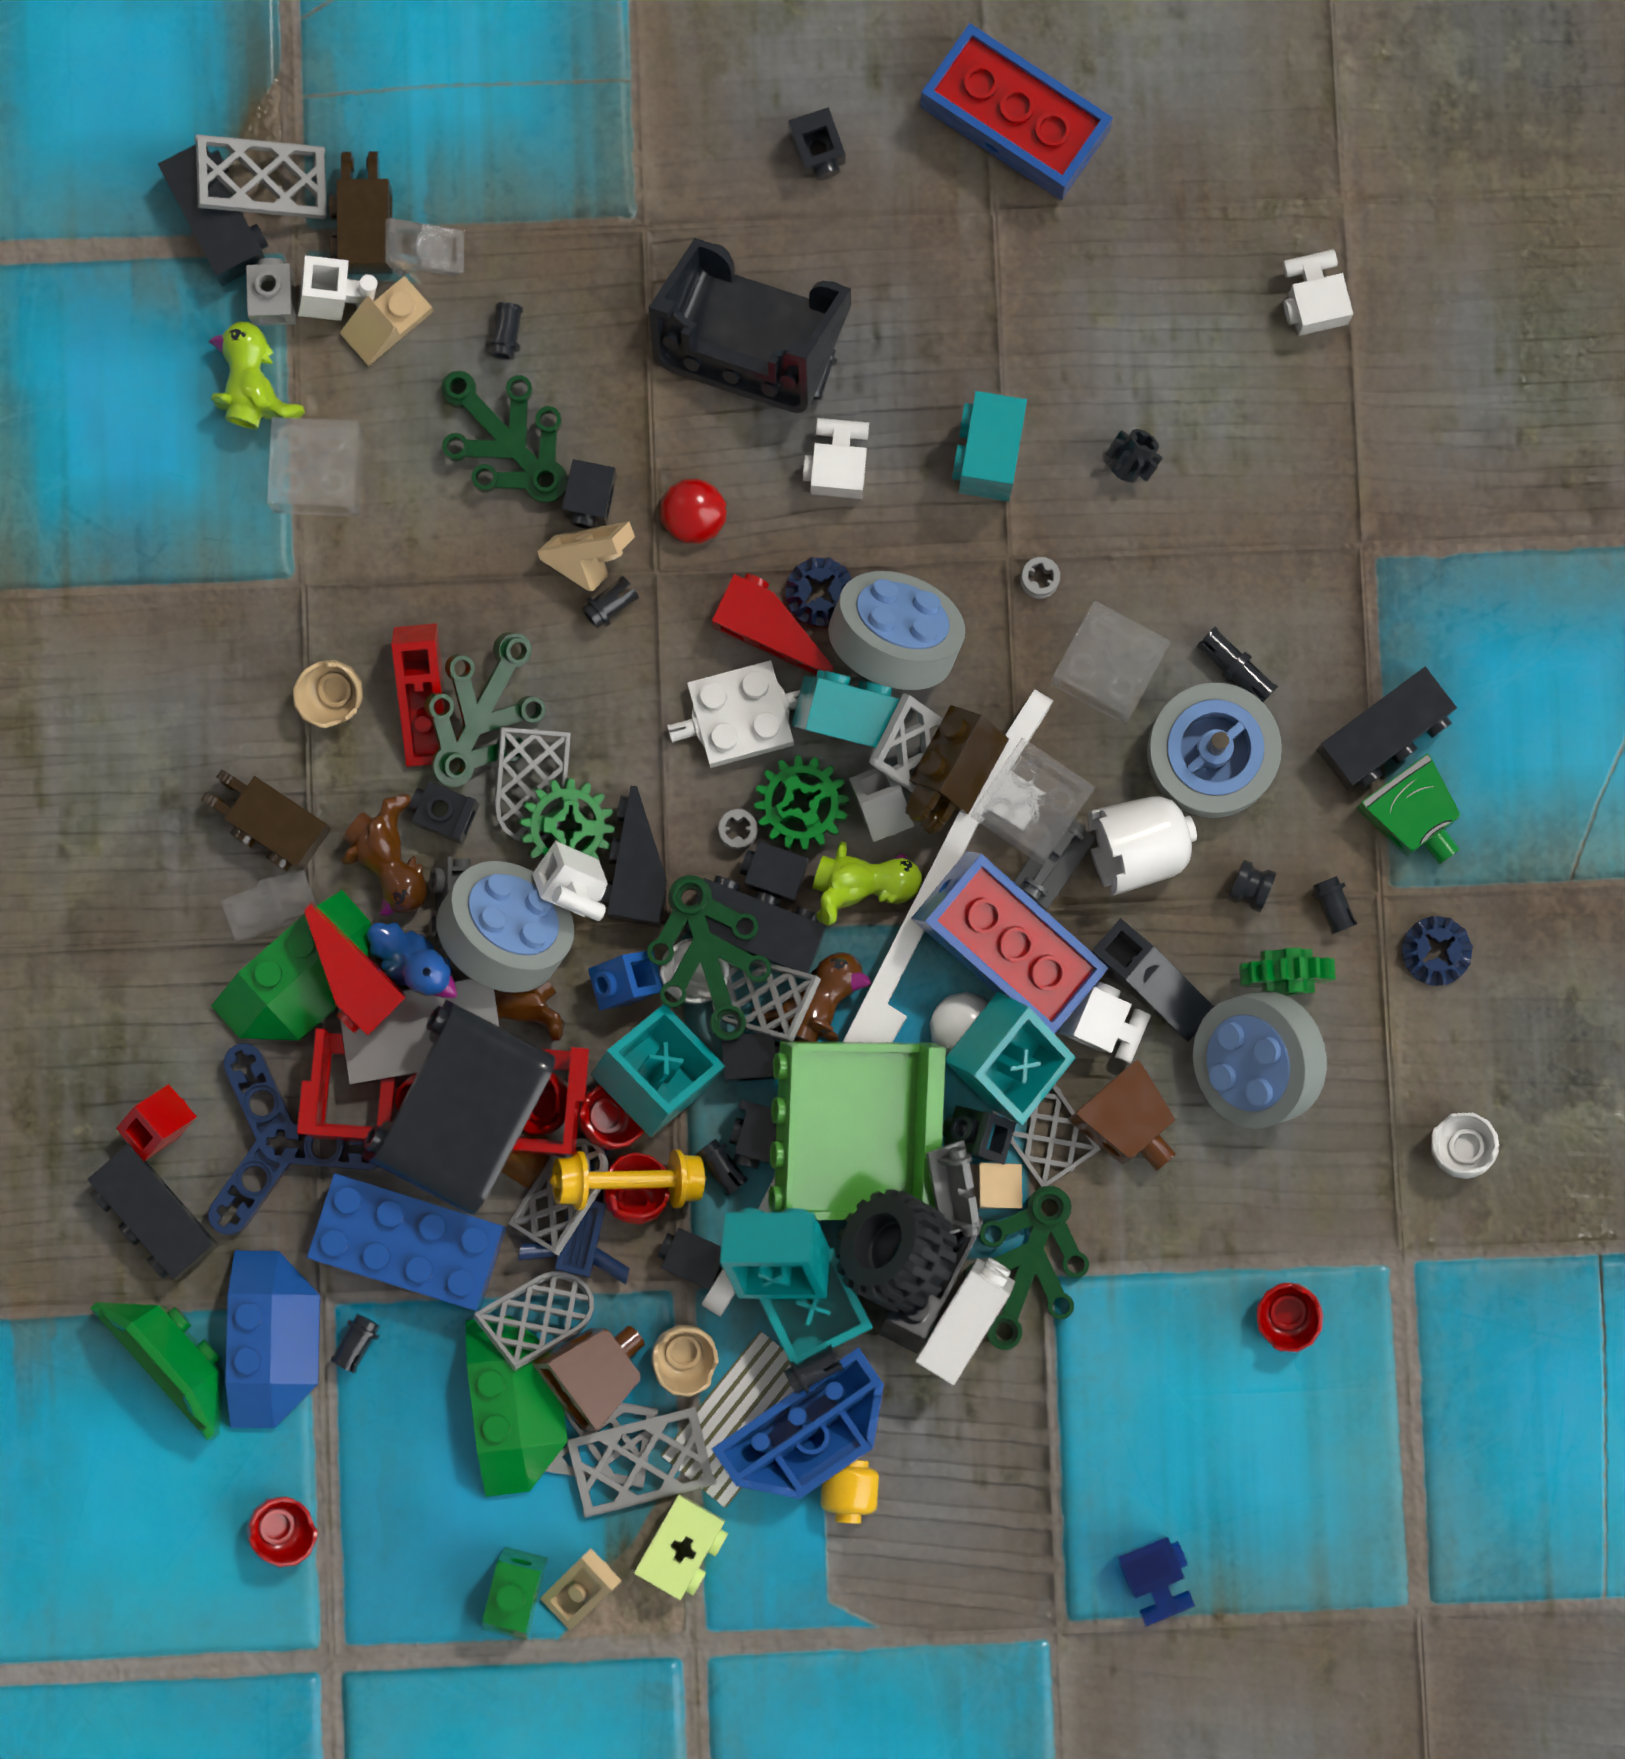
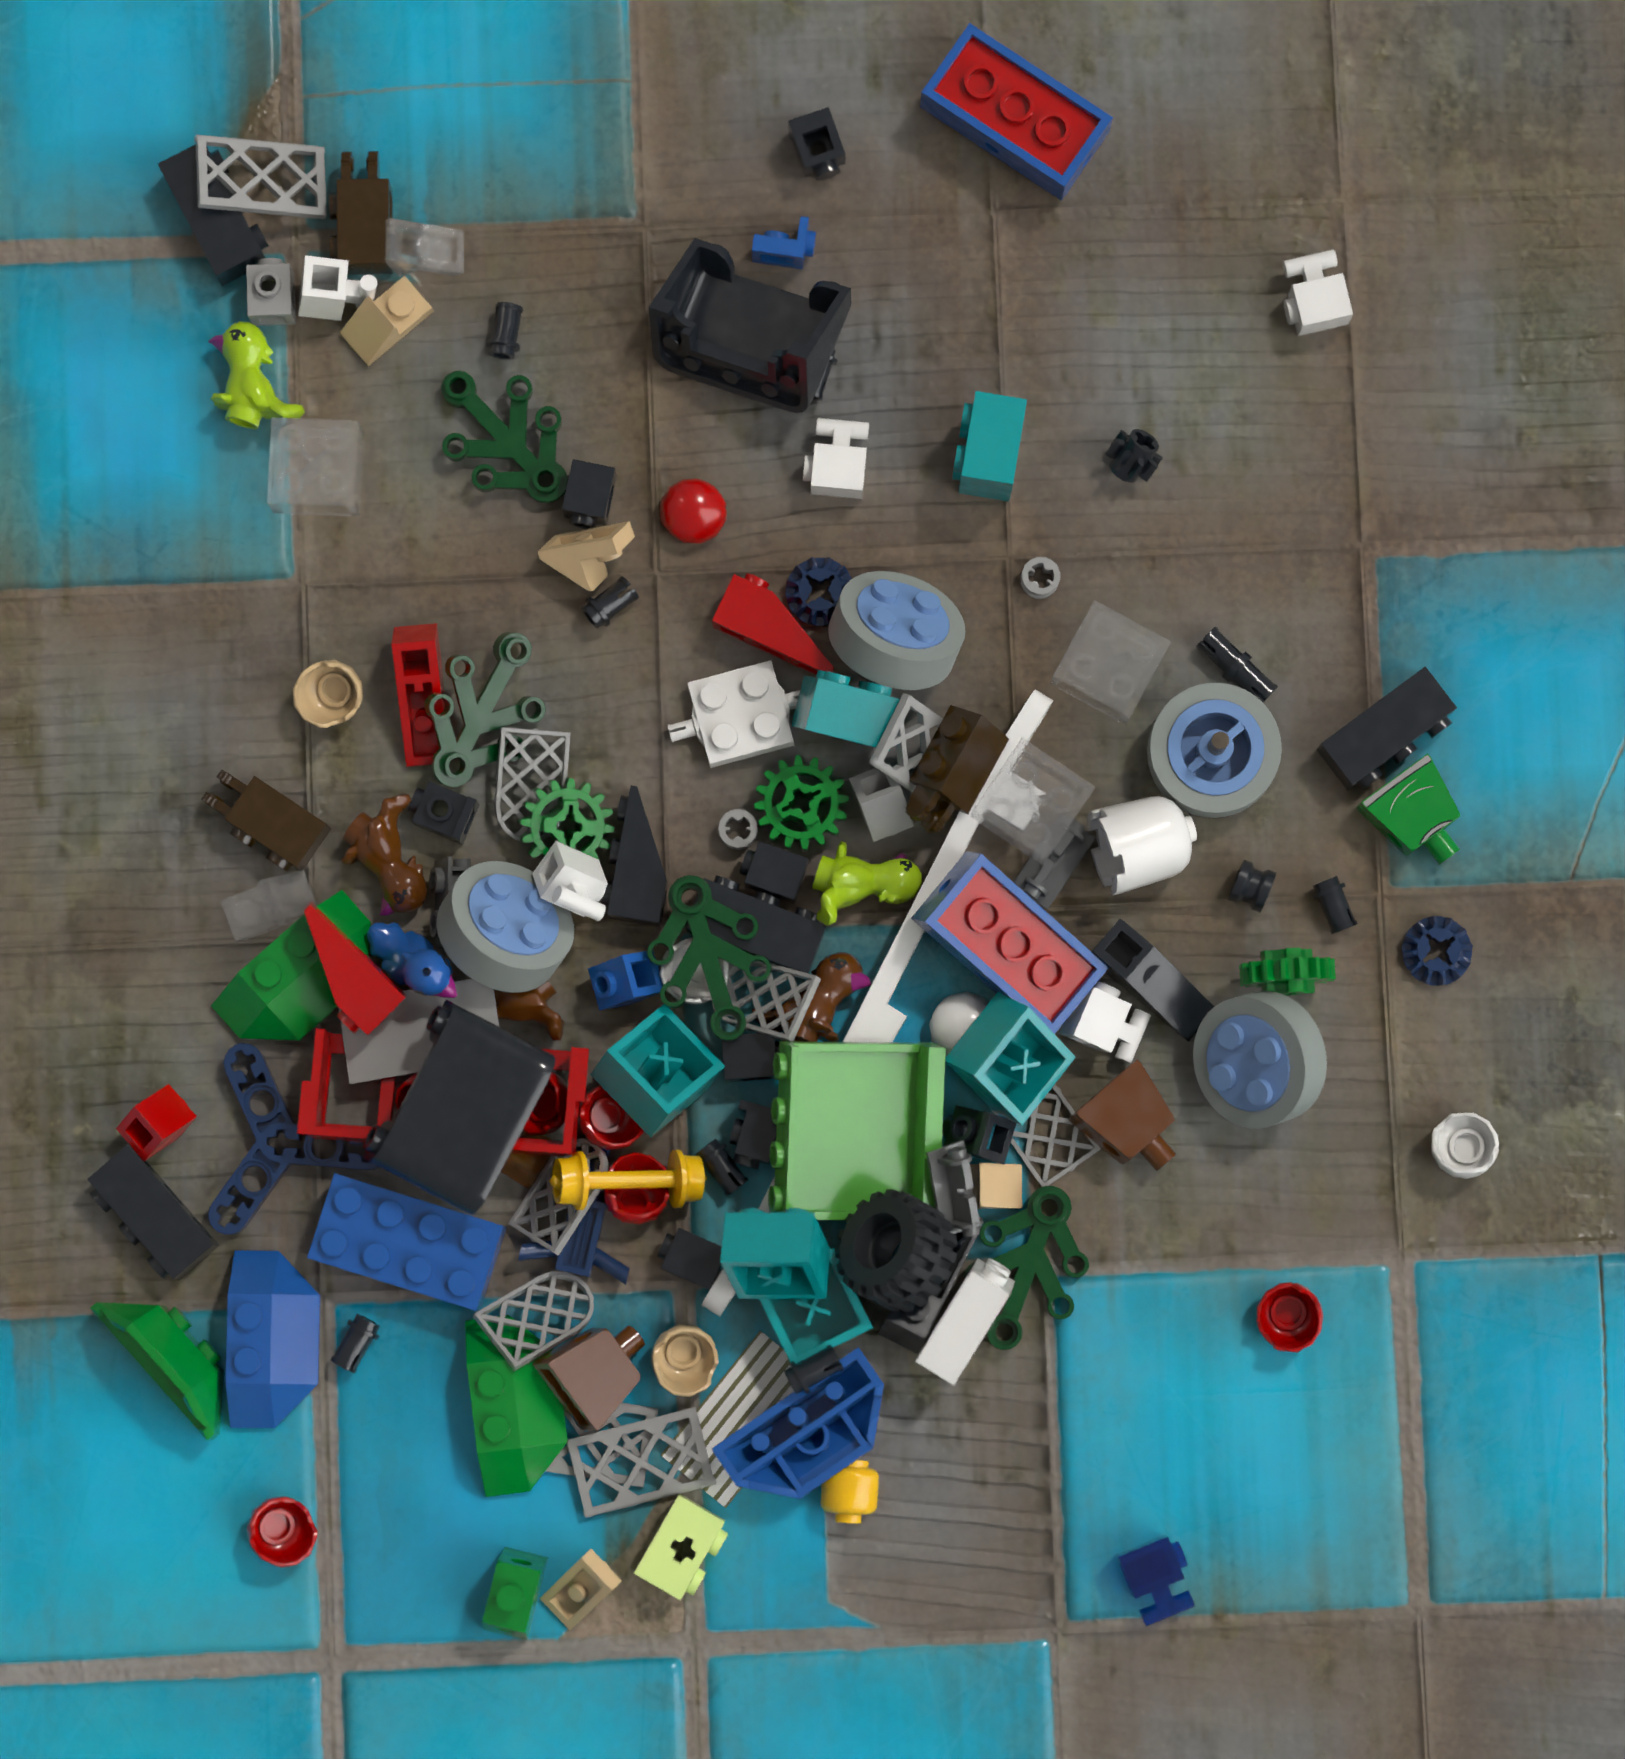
(779, 250): none -> blue bracket

